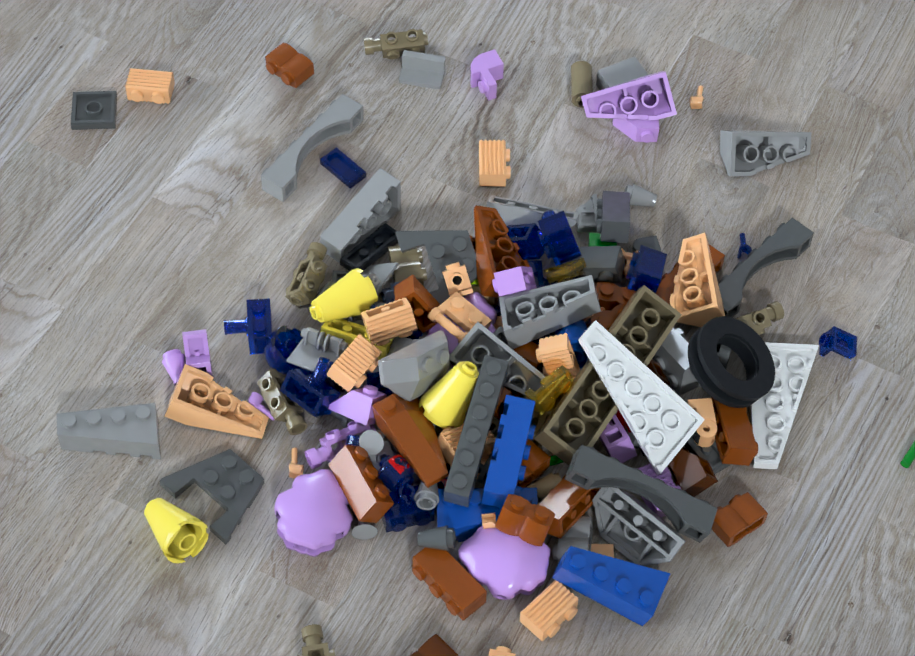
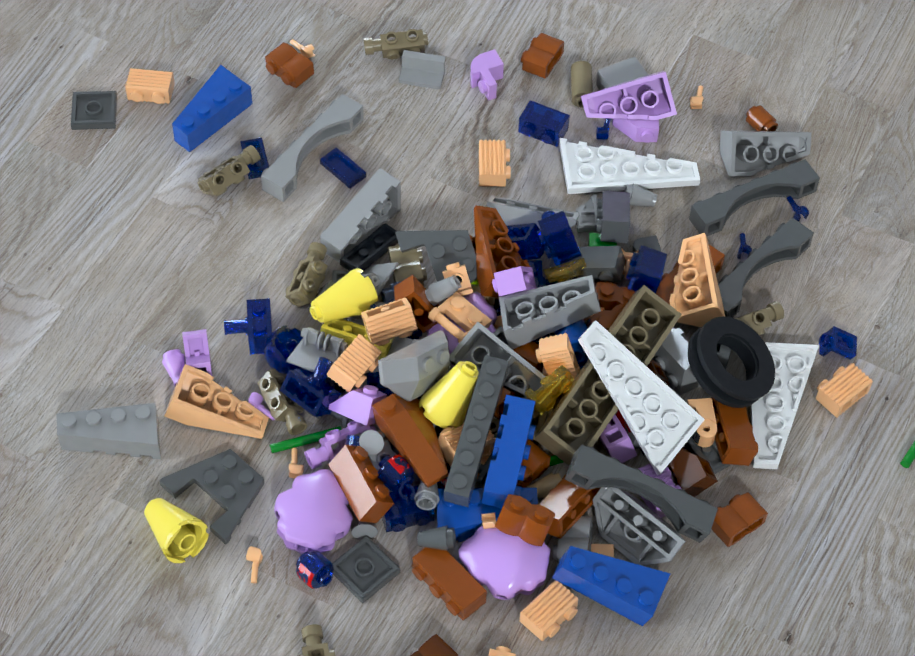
(211, 108): none -> blue wedge
(225, 175): none -> dark tan brick
(254, 555): none -> light nougat hand
(258, 167): none -> clear blue tile
(299, 441): none -> green bar
(305, 50): none -> light nougat hand
(314, 569): none -> clear blue head
(364, 569): none -> dark grey tile
(442, 290): none -> light grey cone
(542, 55): none -> dark orange brick
(543, 123): none -> clear blue brick
(603, 132): none -> clear blue hand
(611, 169): none -> white wing
(761, 119): none -> dark orange brick
(794, 181): none -> dark grey arch
(798, 209): none -> clear blue hand
(843, 389): none -> light nougat brick

